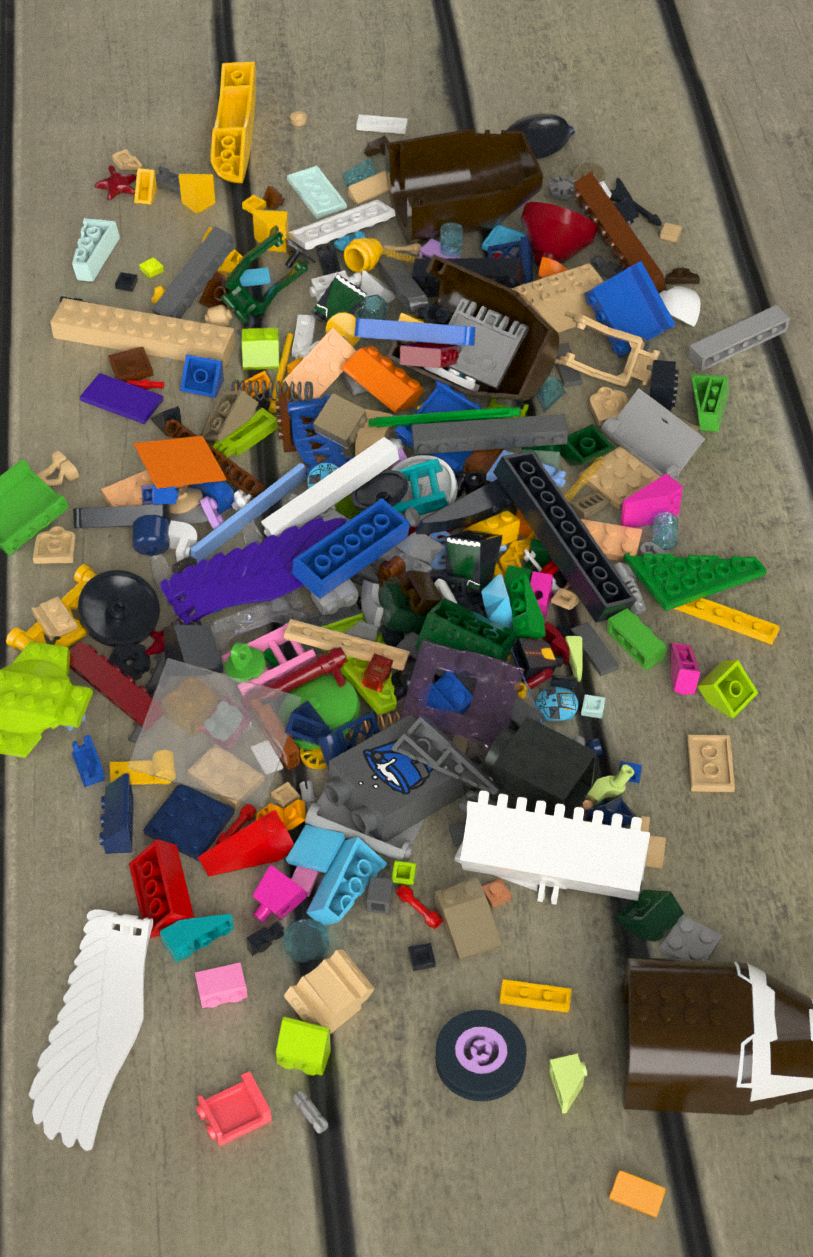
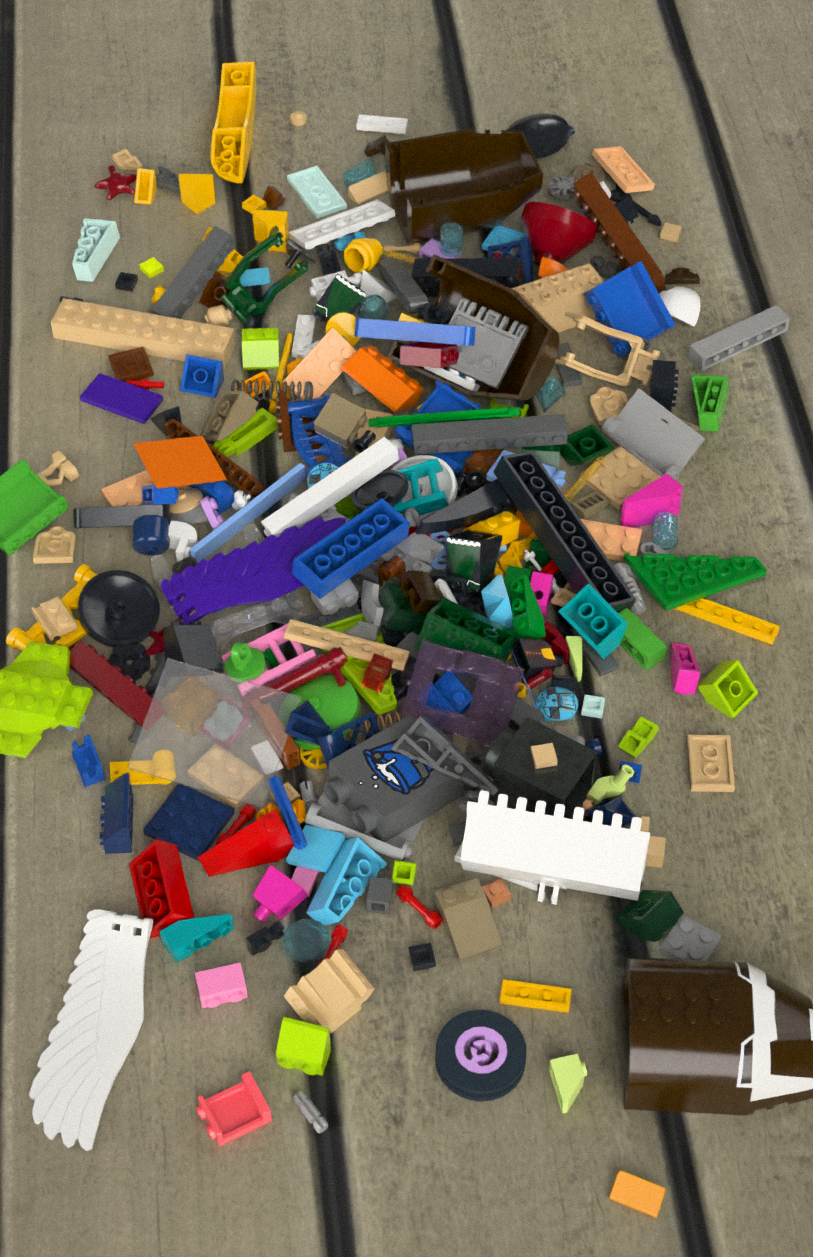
(287, 812): none -> blue axle
(338, 936): none -> red bar
(363, 443): none -> black pin
(544, 755): none -> tan tile
(595, 620): none -> teal slope
(623, 169): none -> light nougat plate
(639, 737): none -> lime slope

